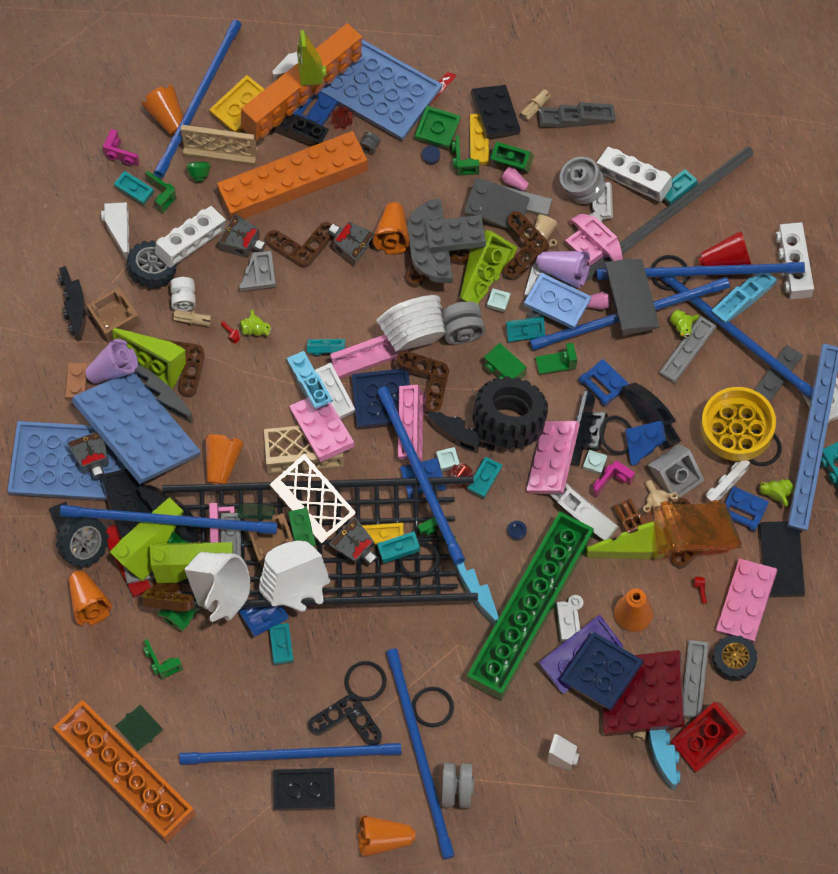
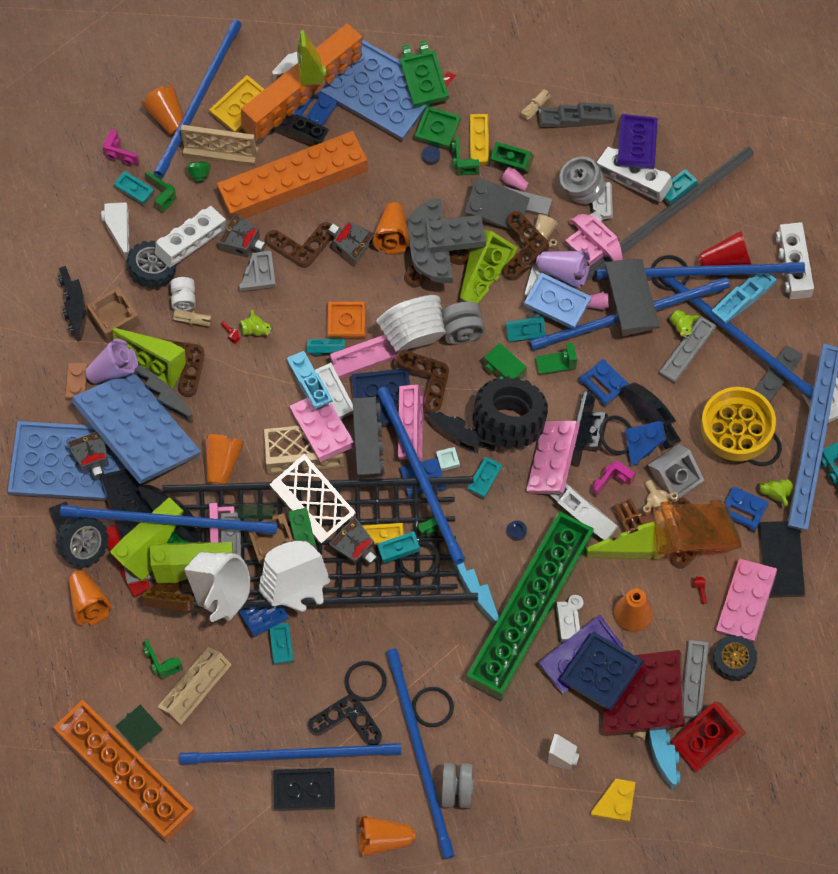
(178, 620): green bracket -> none
(196, 686): none -> tan fence
(337, 117): clear red gear -> none
(346, 319): none -> orange plate
(366, 438): none -> dark grey brick
(369, 143): dark grey wheel -> none
(423, 76): none -> green tile
(461, 470): clear red gear -> none
(495, 111): black plate -> none
(498, 300): light aqua plate -> none
(595, 462): light aqua plate -> none
(616, 802): none -> yellow wing
(637, 141): none -> dark purple tile
(727, 481): white plate -> none

